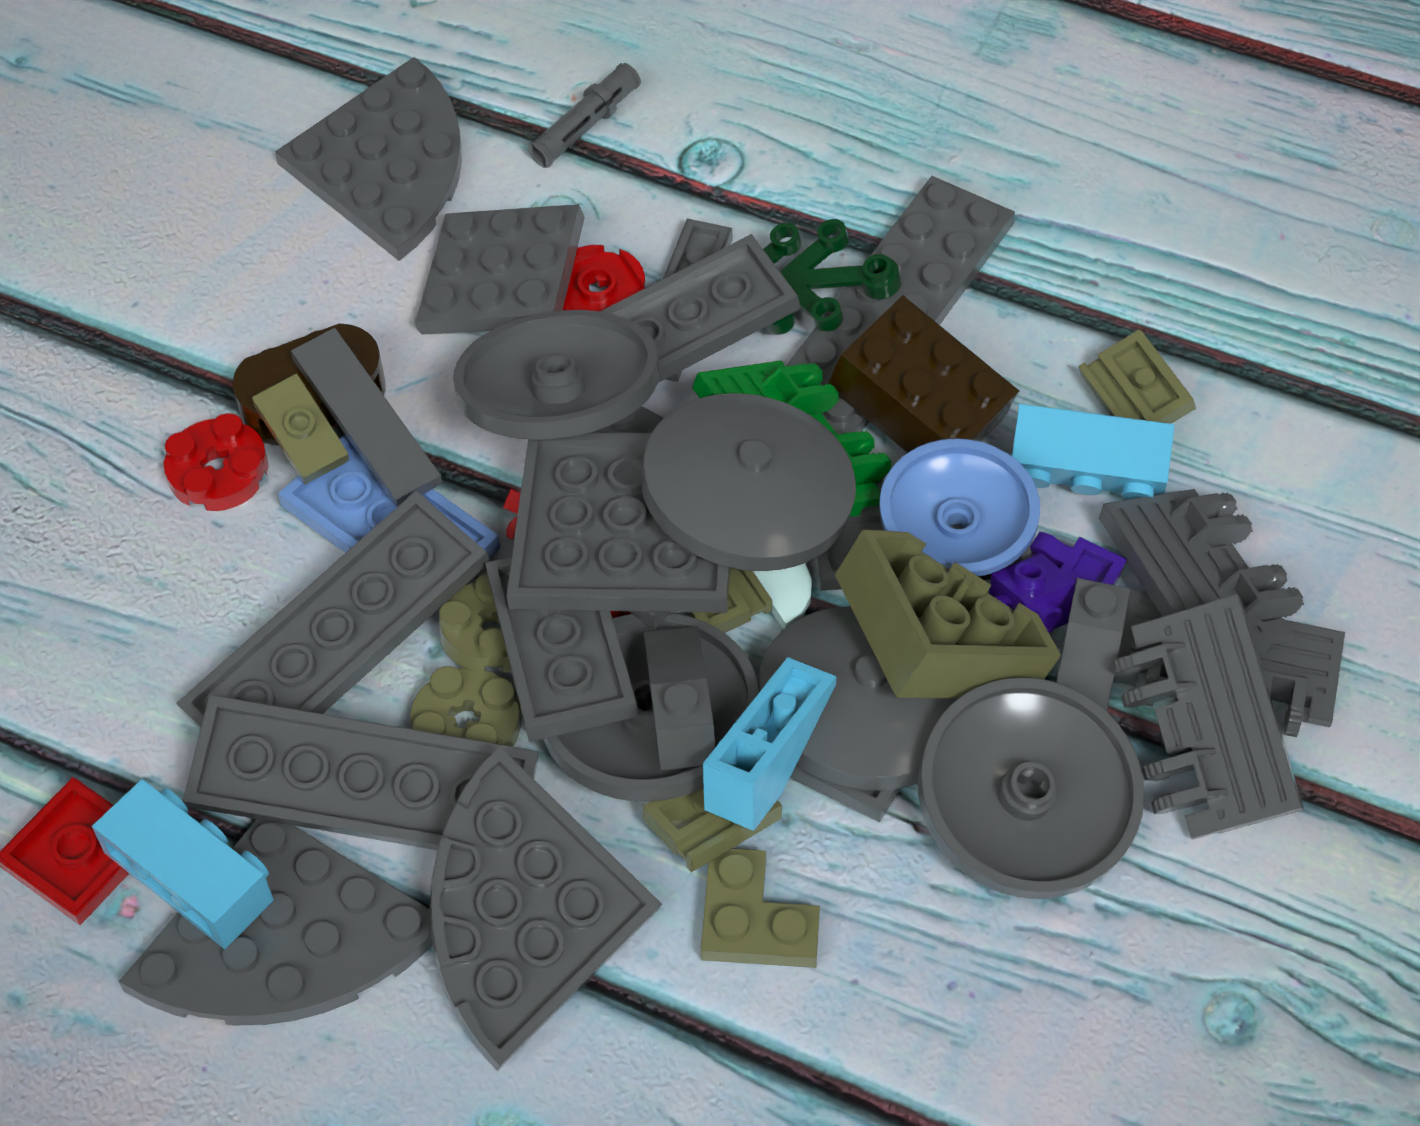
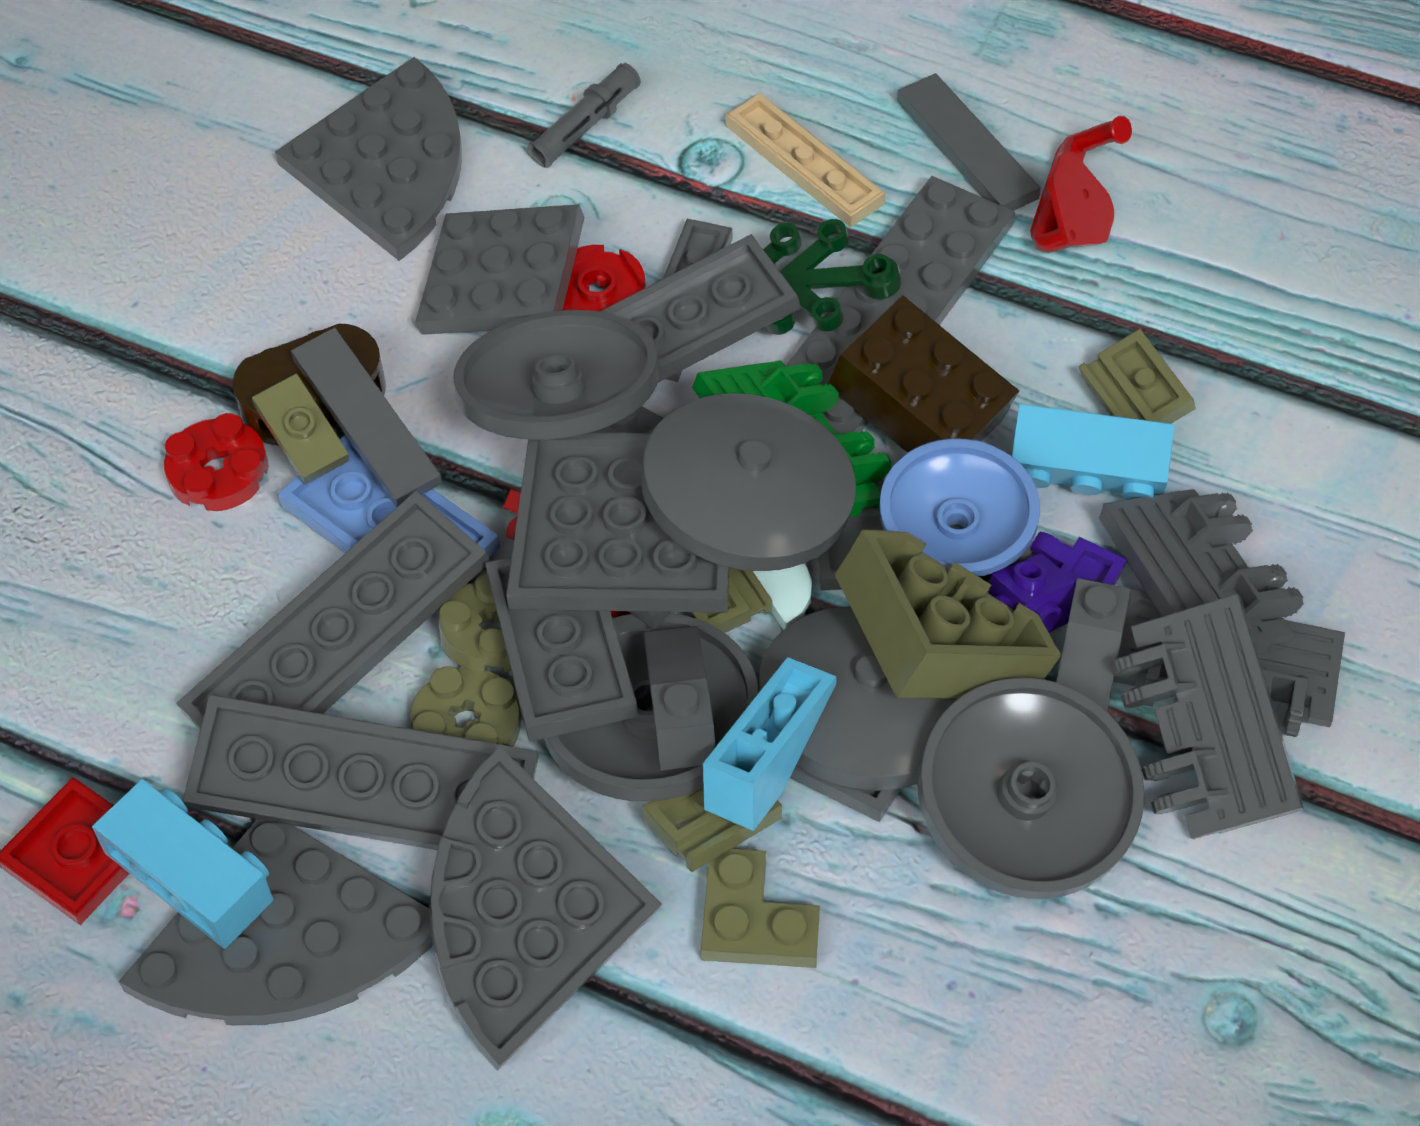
(805, 159): none -> tan tile
(968, 143): none -> dark grey tile
(1073, 194): none -> red piece

